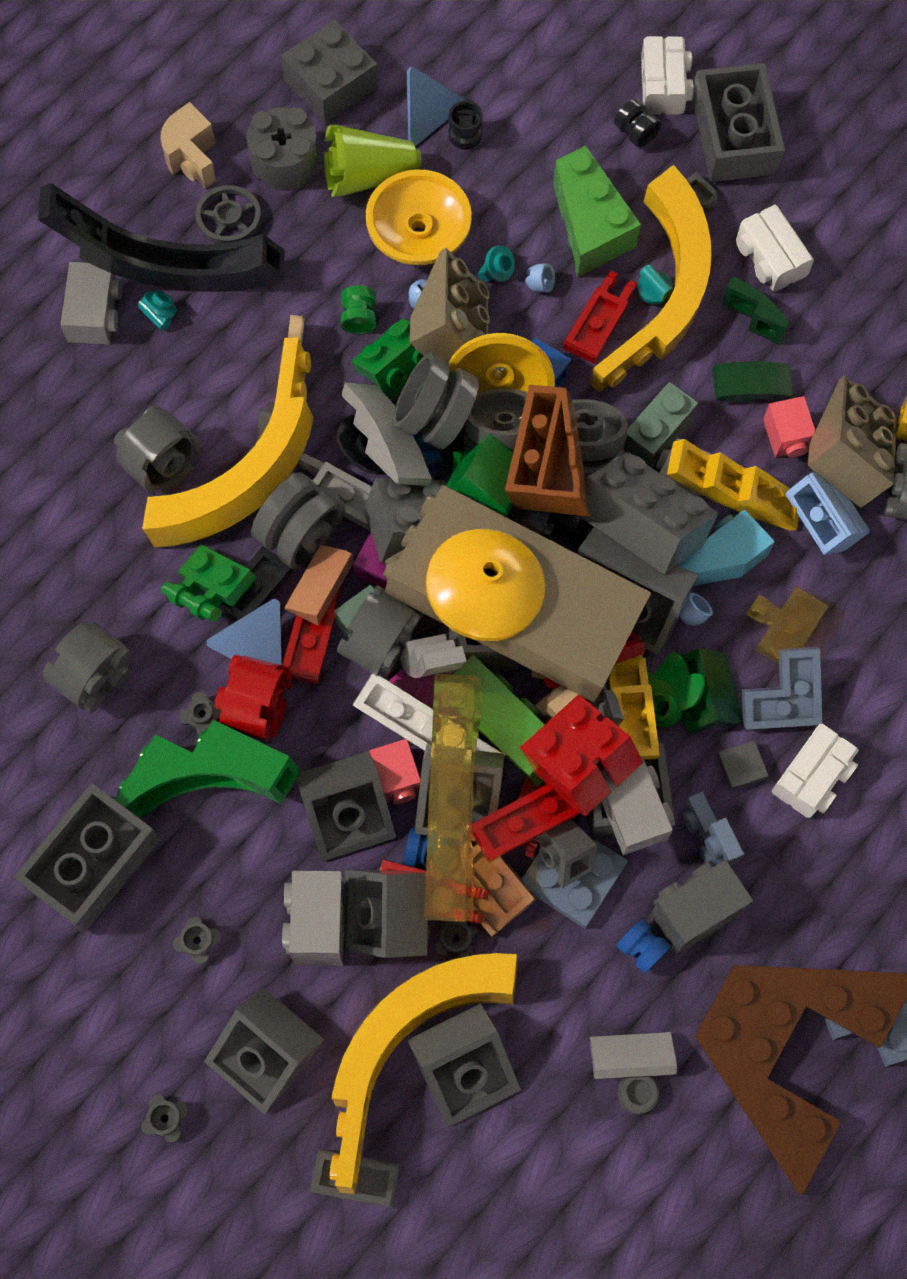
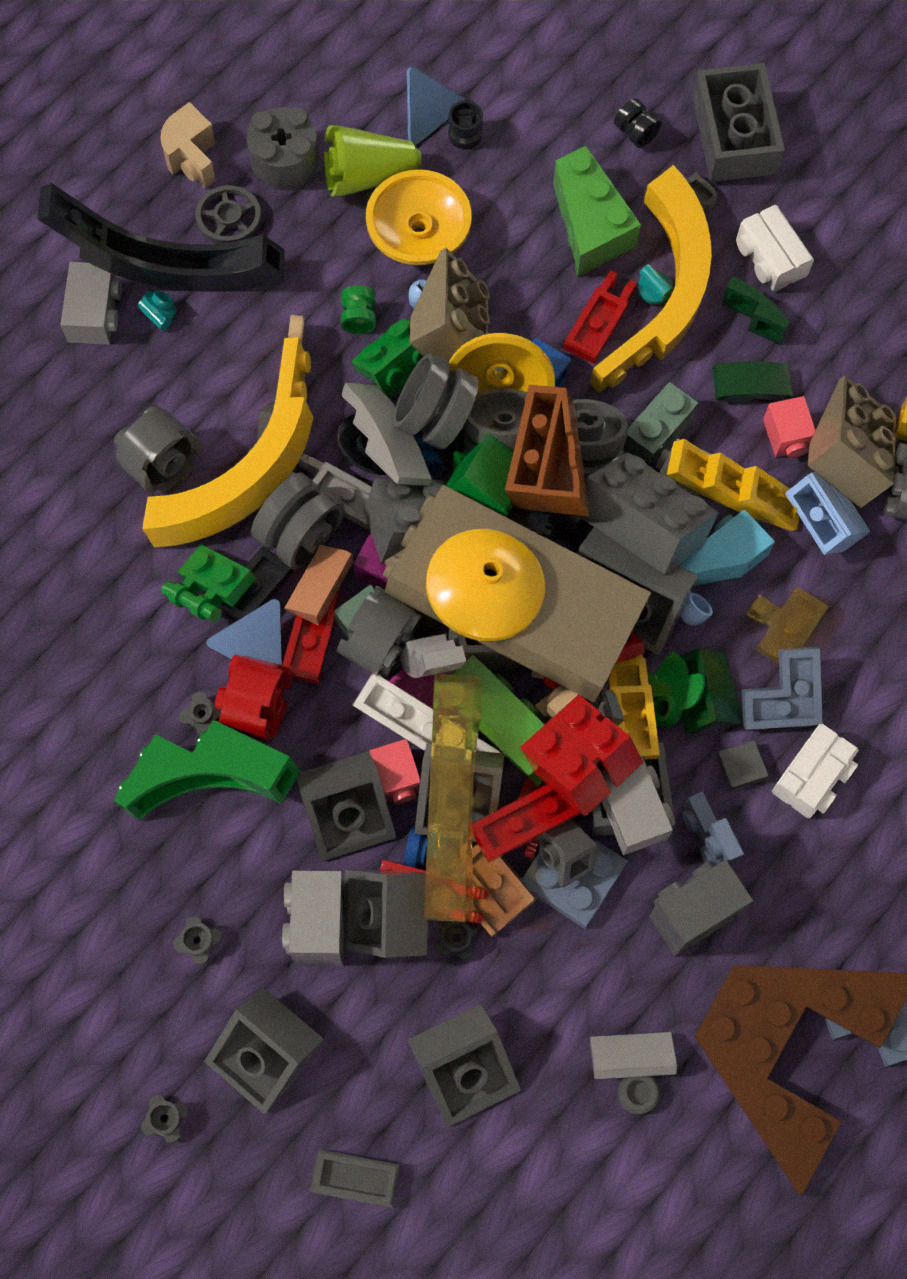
(87, 857): dark grey brick -> none
(88, 666): dark grey brick -> none
(330, 71): dark grey brick -> none
(422, 997): yellow arch -> none
(498, 265): teal plate -> none
(540, 278): light blue hinge -> none
(643, 945): blue wheel -> none
(664, 75): white brick -> none

